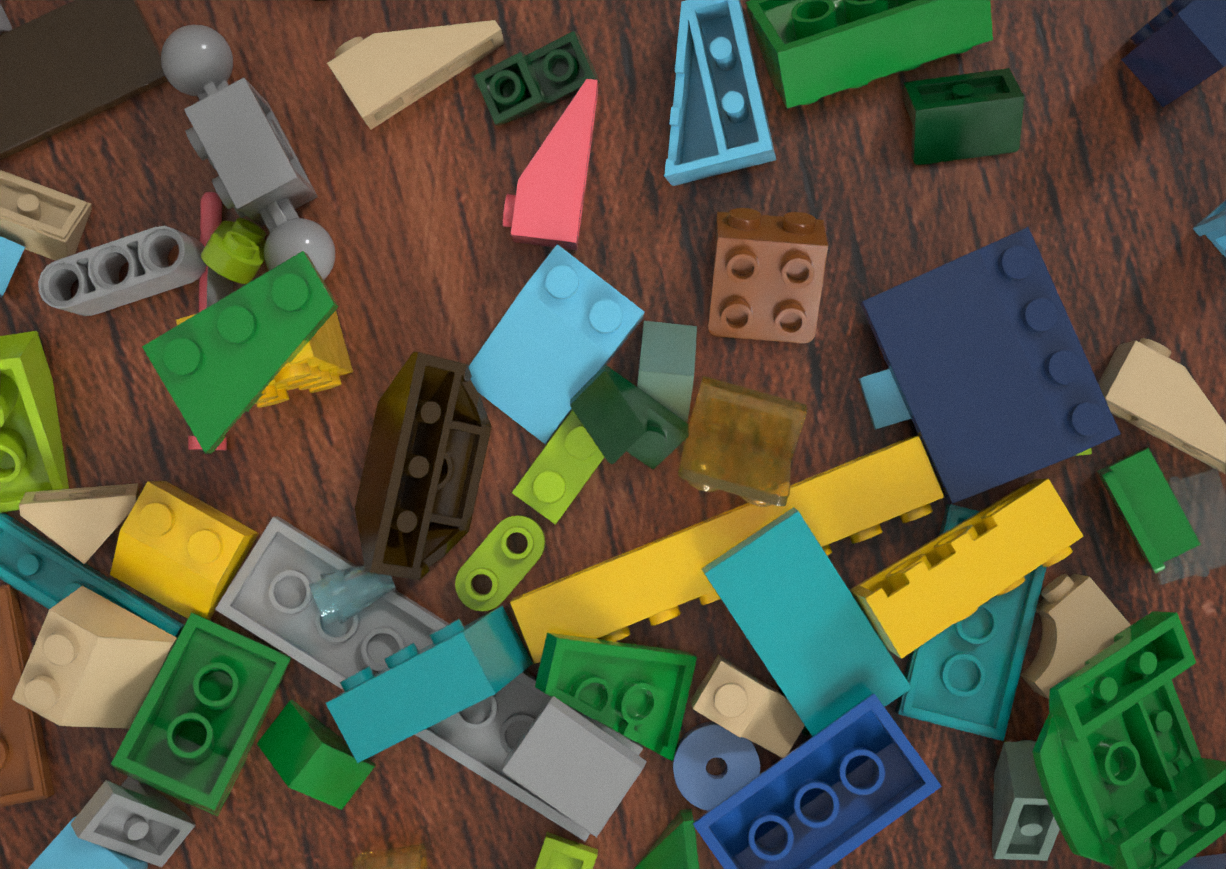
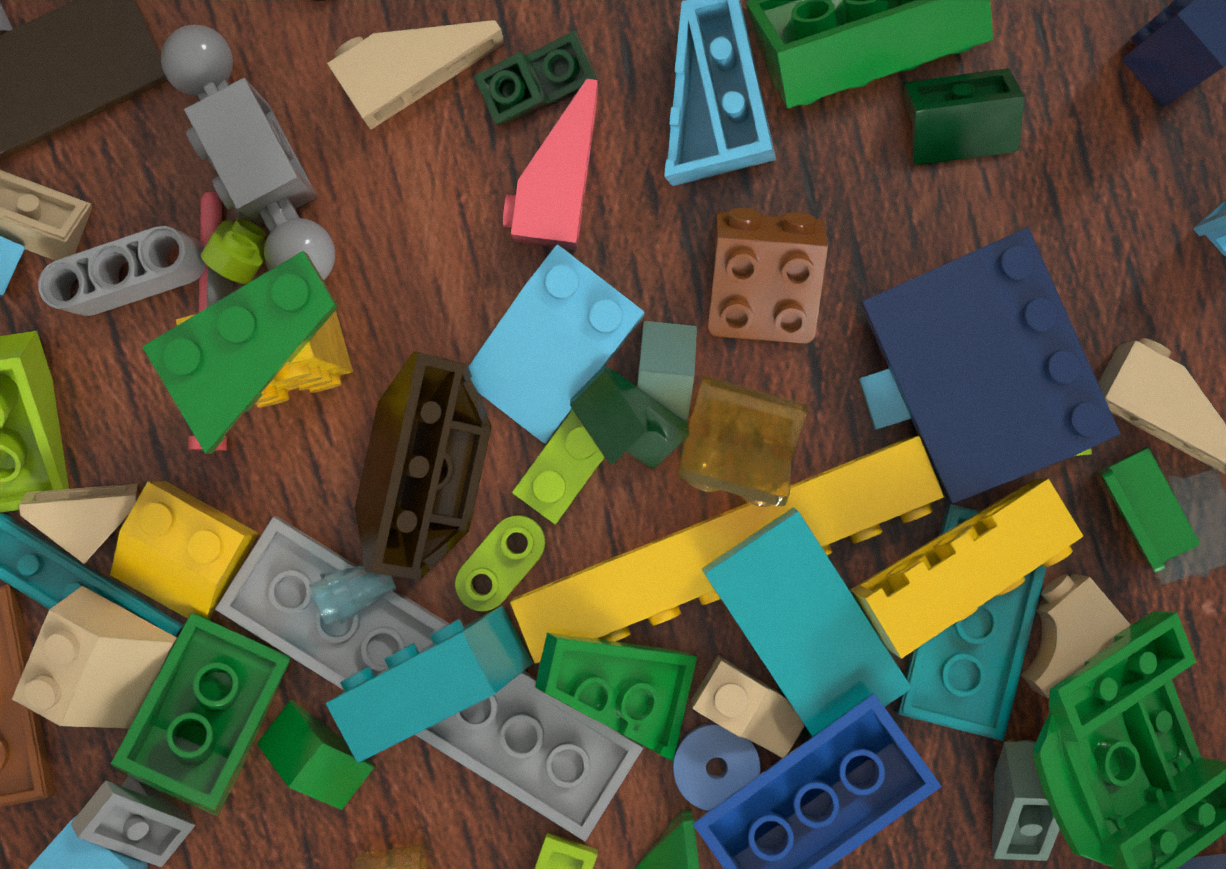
(573, 766): light grey slope -> none

